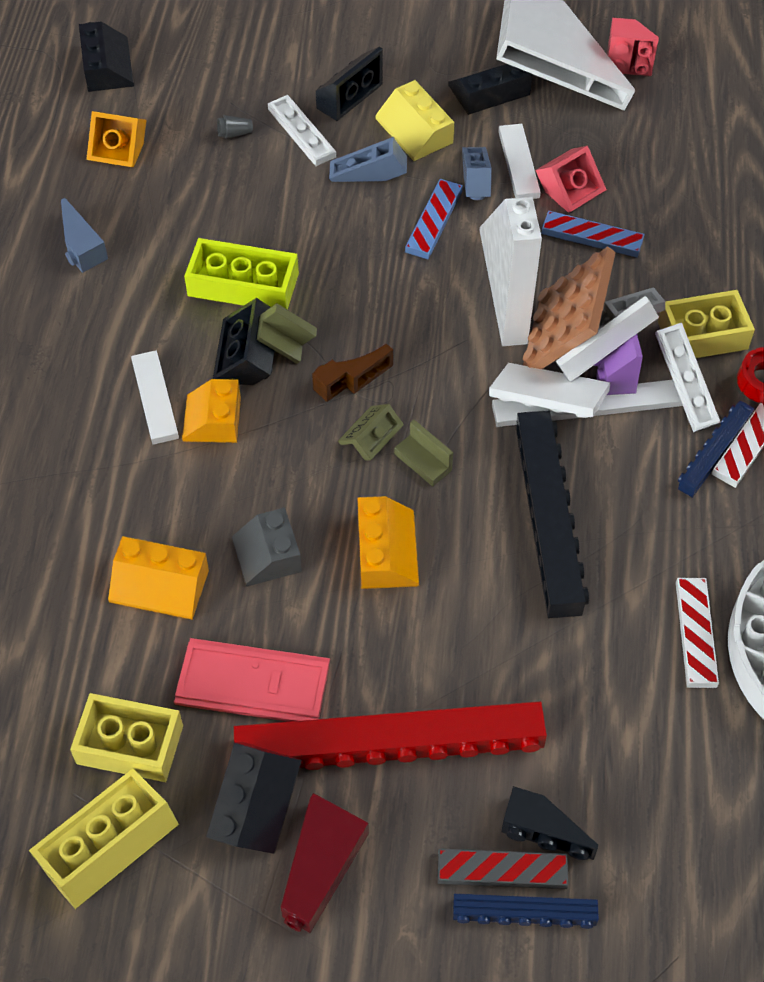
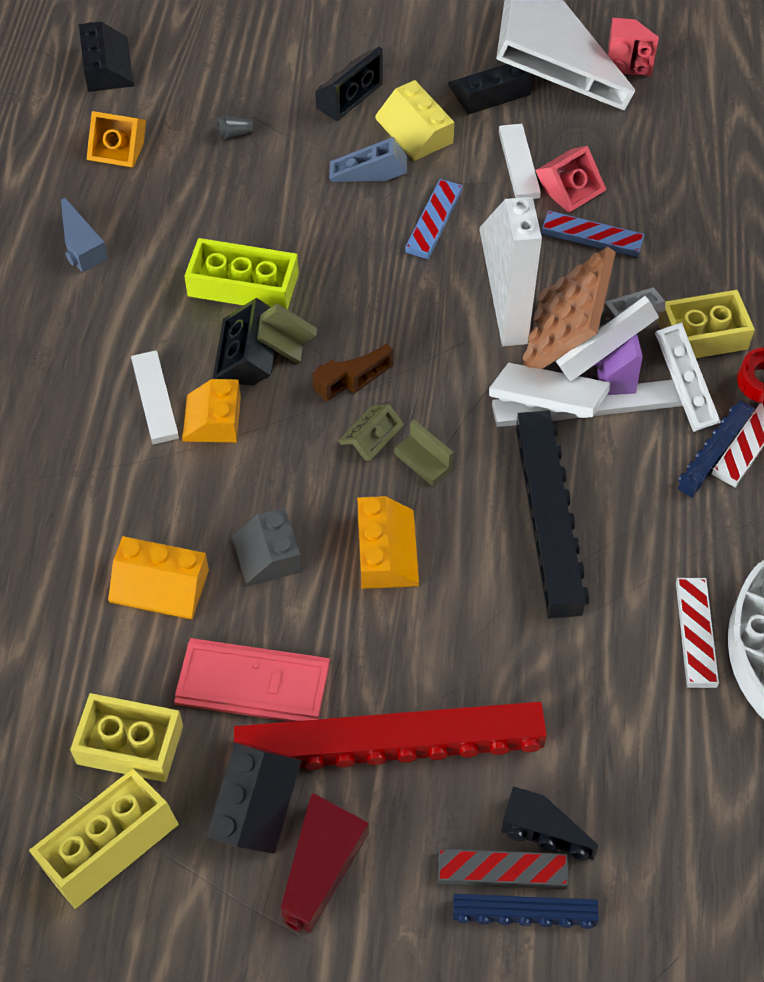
(302, 130): white tile -> none
(476, 172): sand blue slope -> none

